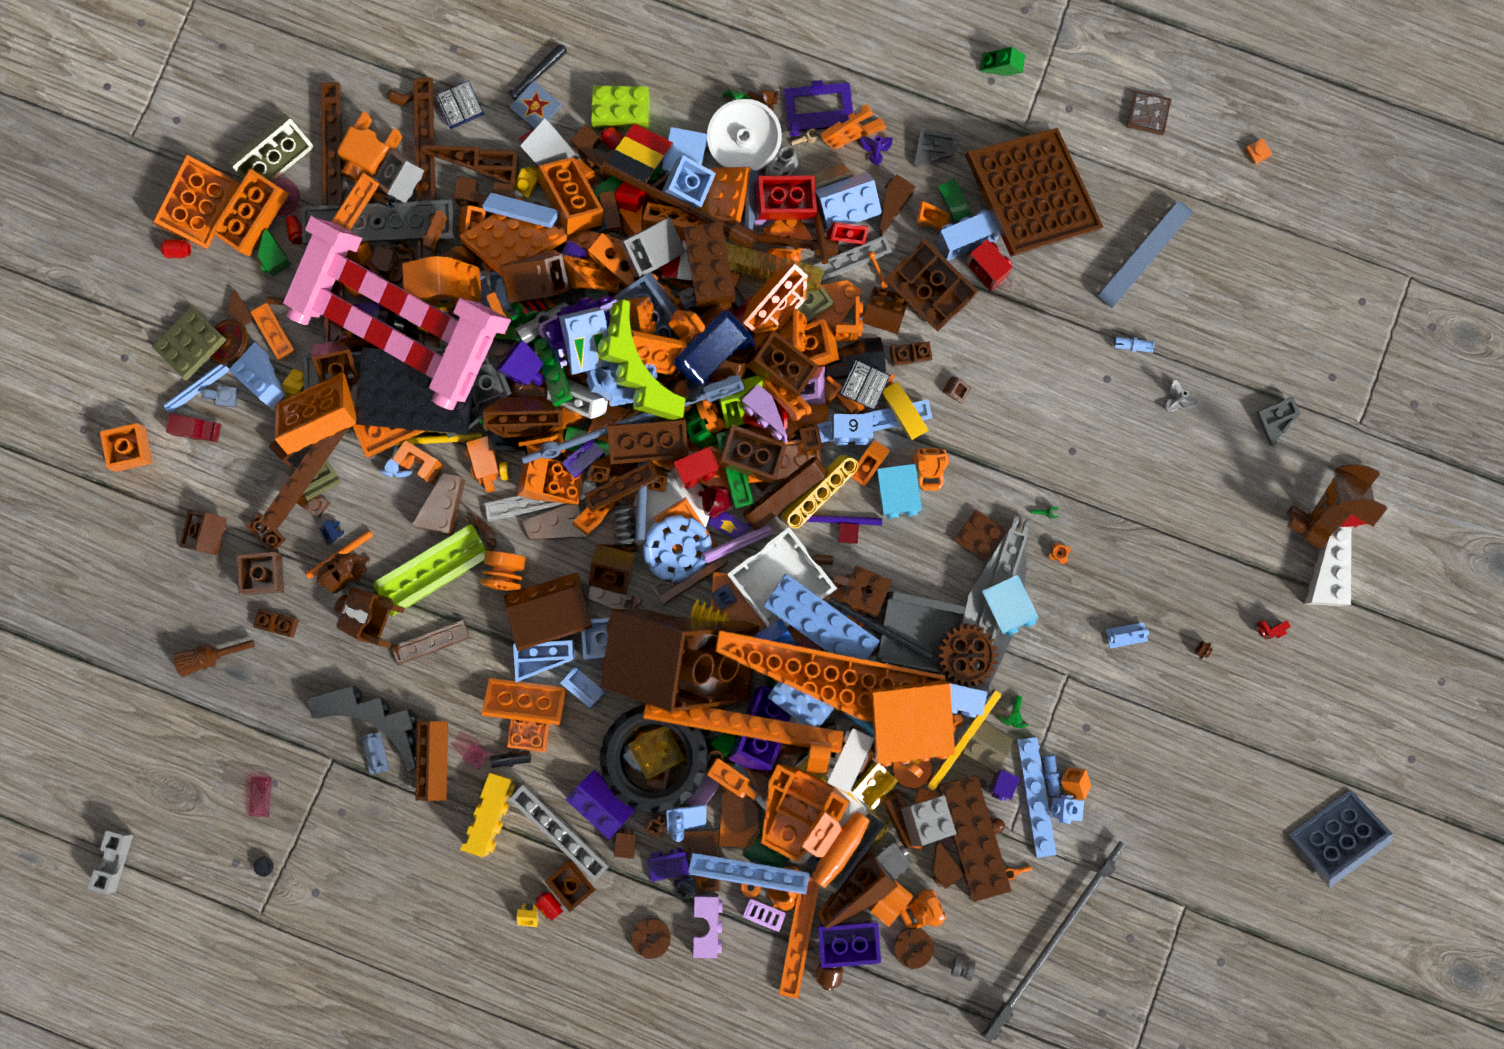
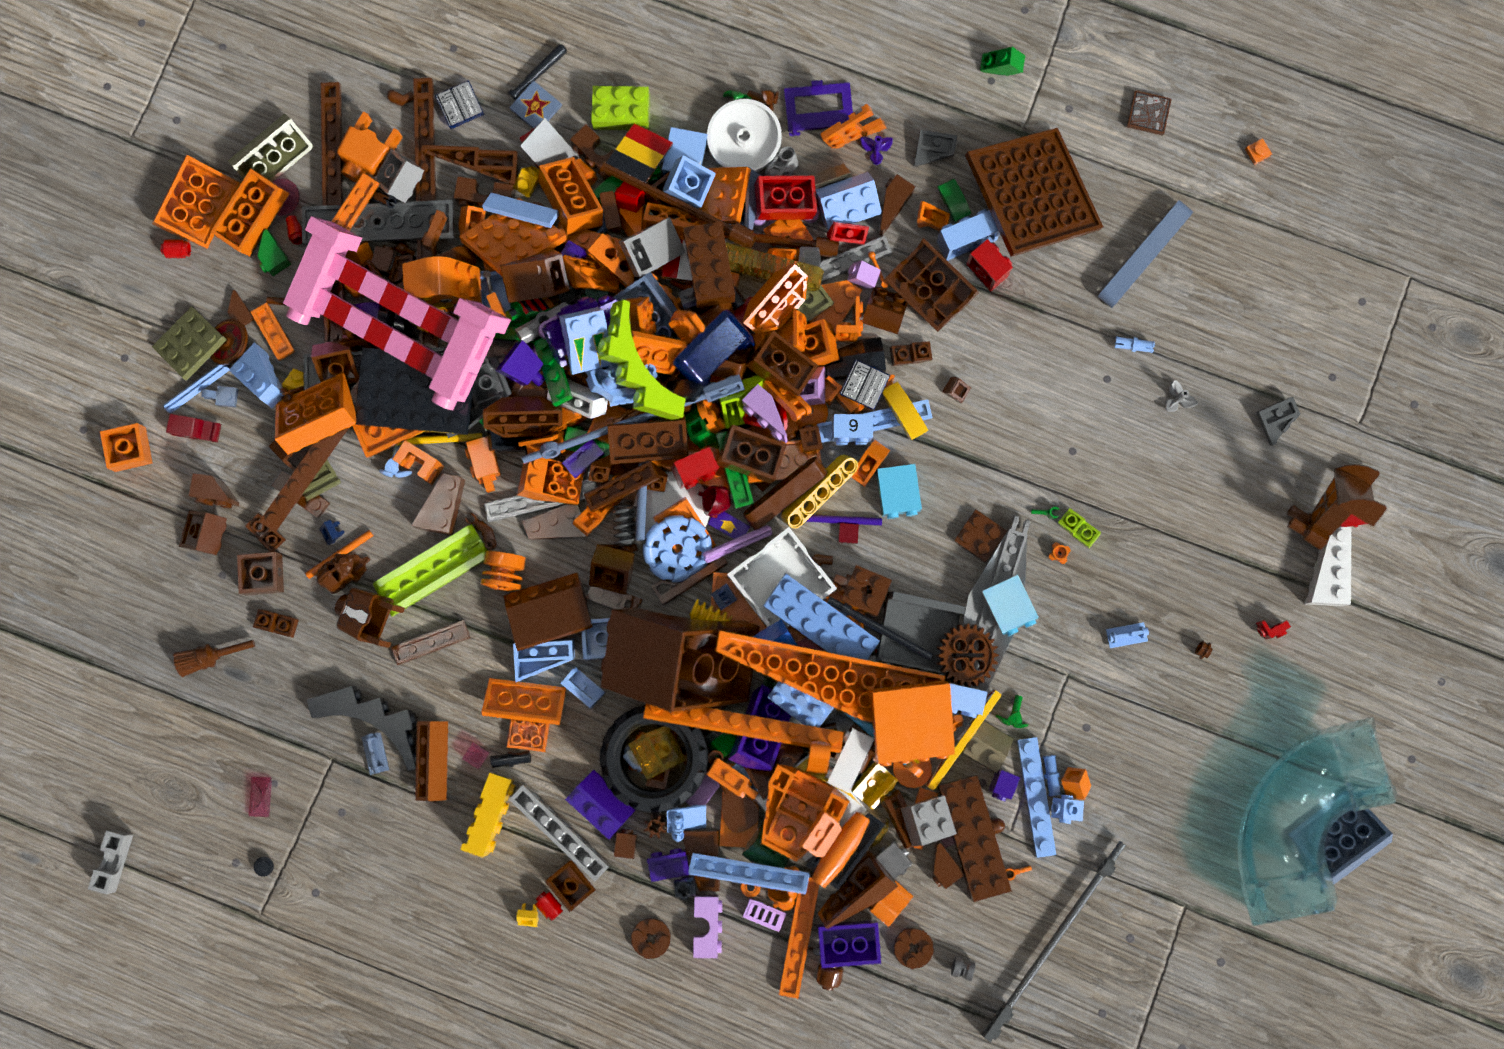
(210, 490): none -> reddish brown slope
(289, 393): none -> reddish brown hand
(504, 470): yellow tile -> none
(611, 137): red brick -> none
(805, 138): tan hand -> none
(810, 256): none -> flat silver panel
(820, 236): reddish brown bar -> none
(863, 274): none -> lavender brick
(925, 909): orange piece -> none
(930, 464): orange piece -> none
(1079, 528): none -> lime slope
(1293, 811): none -> clear light blue piece

